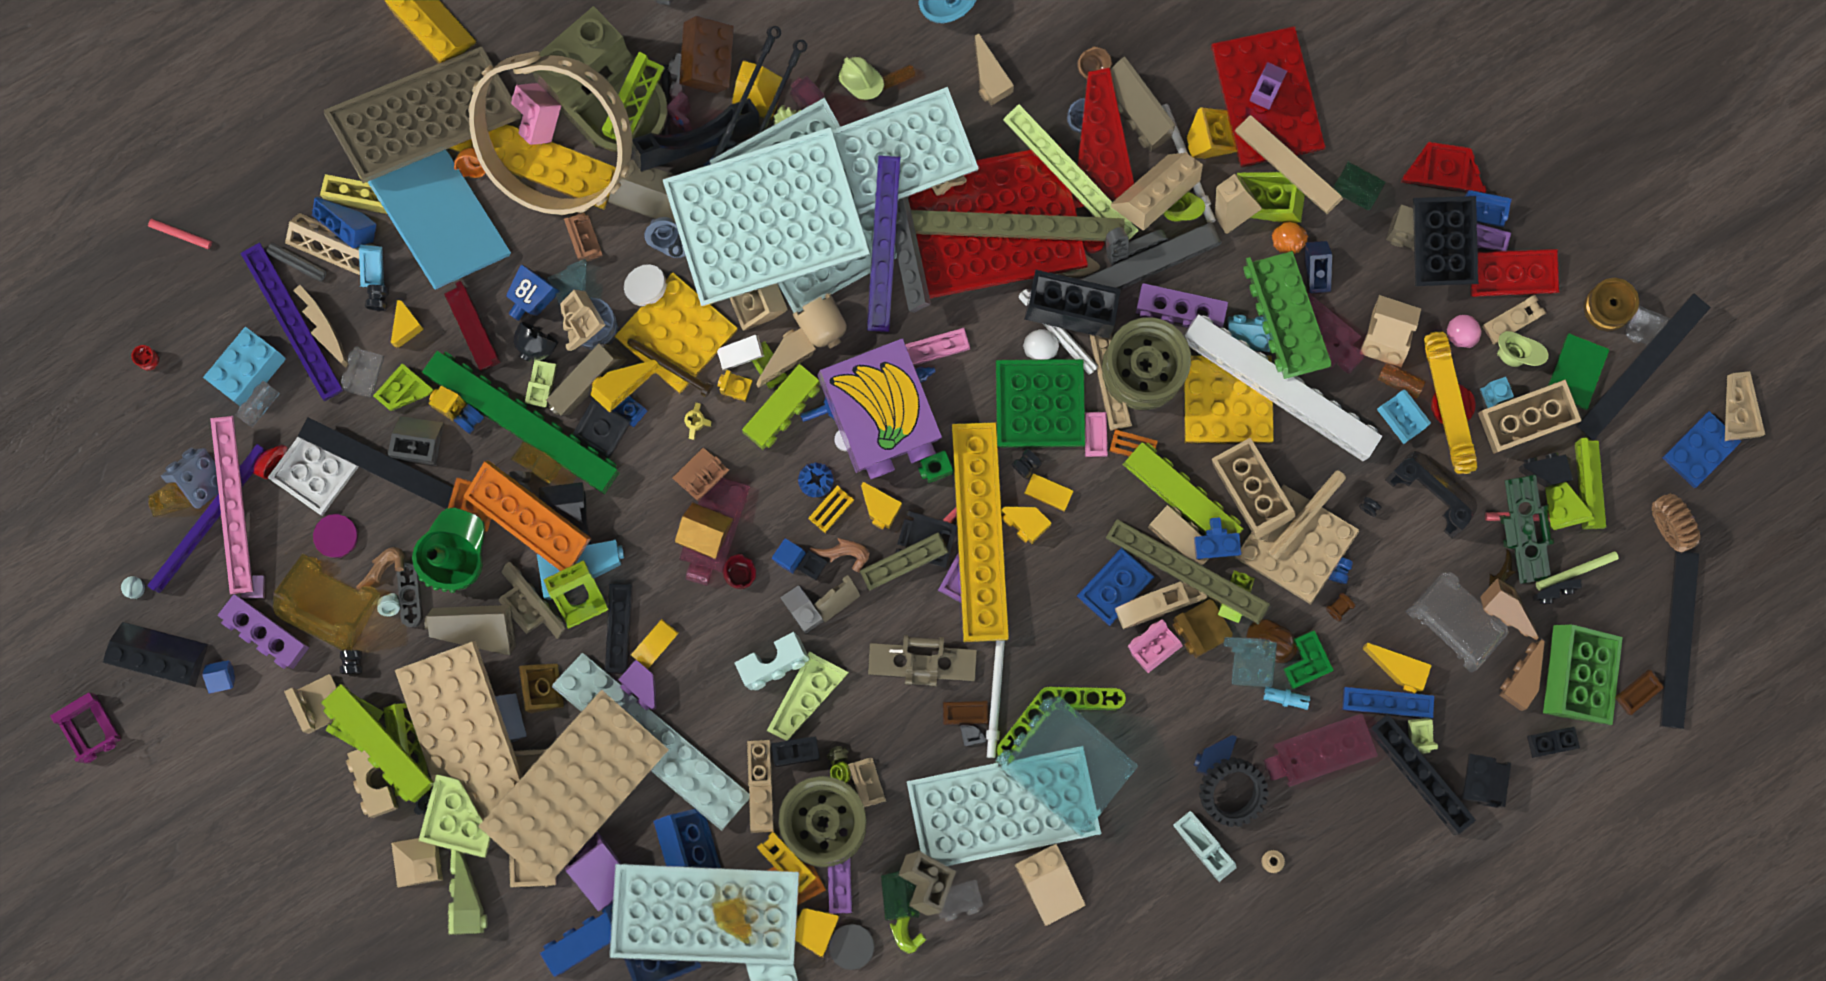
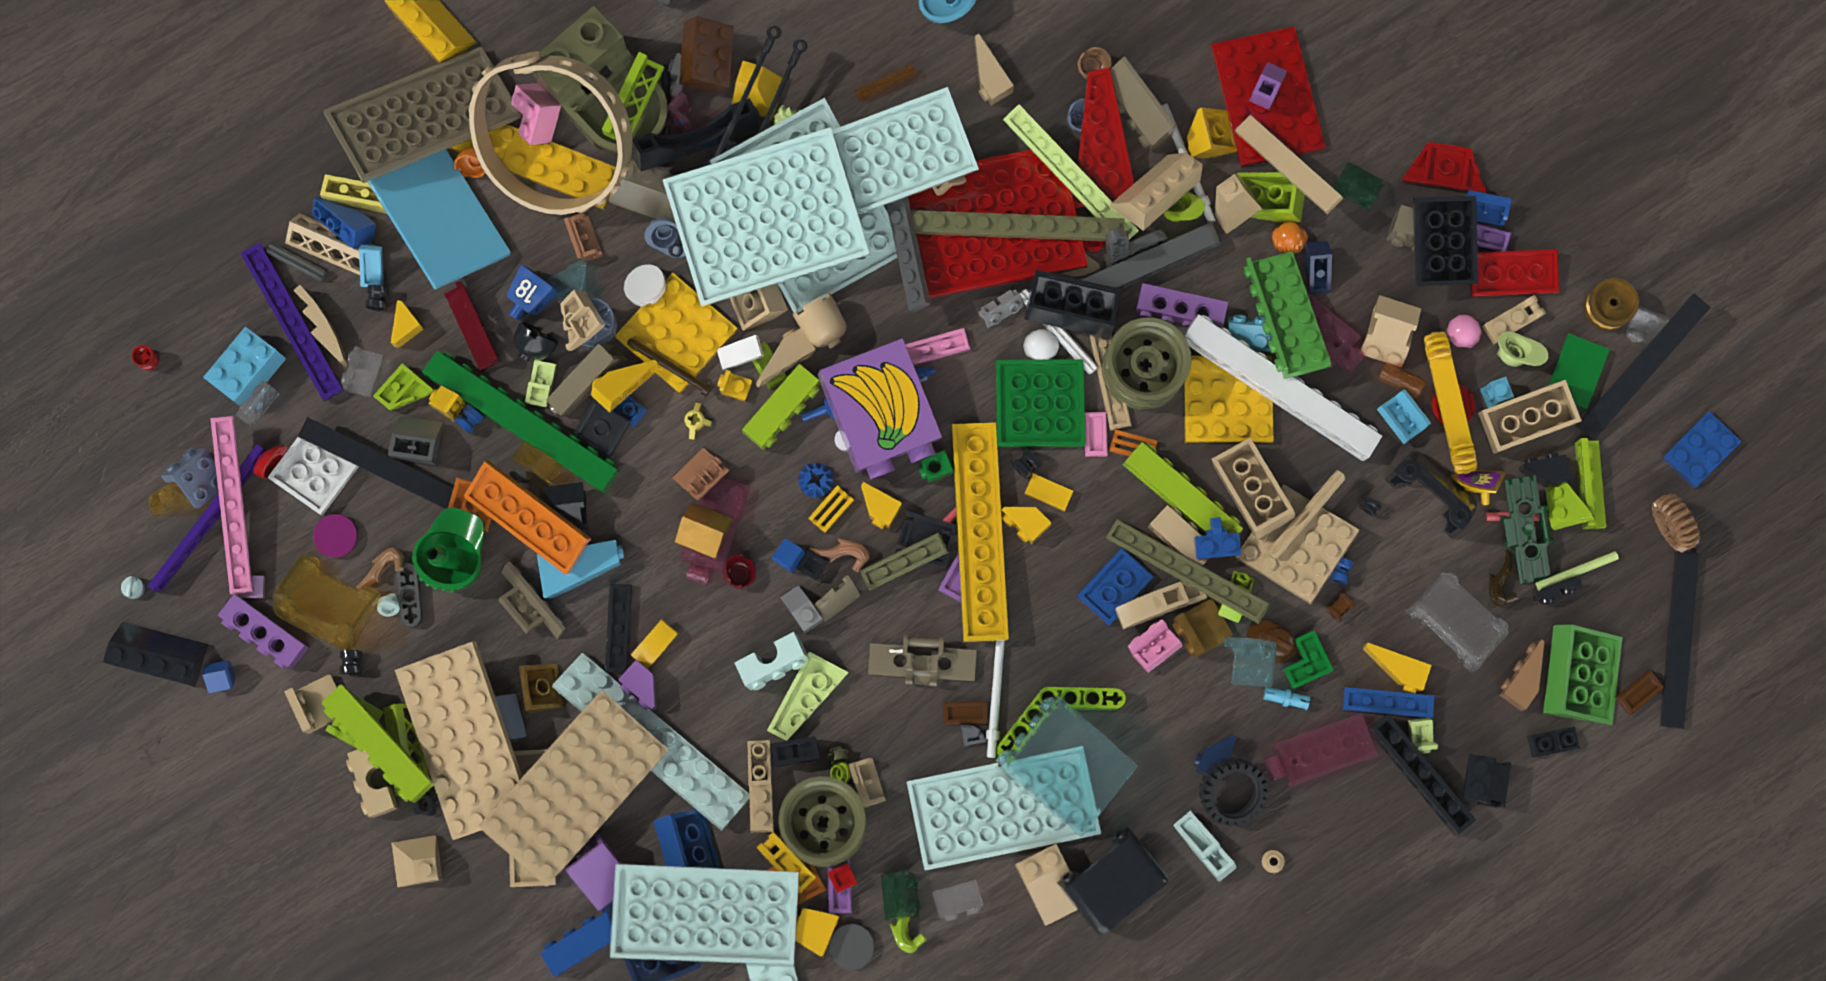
(64, 716): magenta panel -> none
(180, 234): coral bar -> none
(453, 819): yellowish green plate -> none
(466, 911): yellowish green wedge -> none
(486, 625): dark tan slope -> none
(569, 579): lime panel -> none
(730, 918): clear yellow slope -> none
(805, 93): clear pink slope -> none
(842, 878): none -> red tile
(861, 78): yellowish green piece -> none
(883, 243): dark purple tile -> none
(932, 882): dark tan brick -> none
(1009, 304): none -> light grey hinge
(1114, 883): none -> black windscreen
(1481, 482): none -> shield
(1506, 604): medium nougat slope -> none
(1742, 409): tan wing -> none

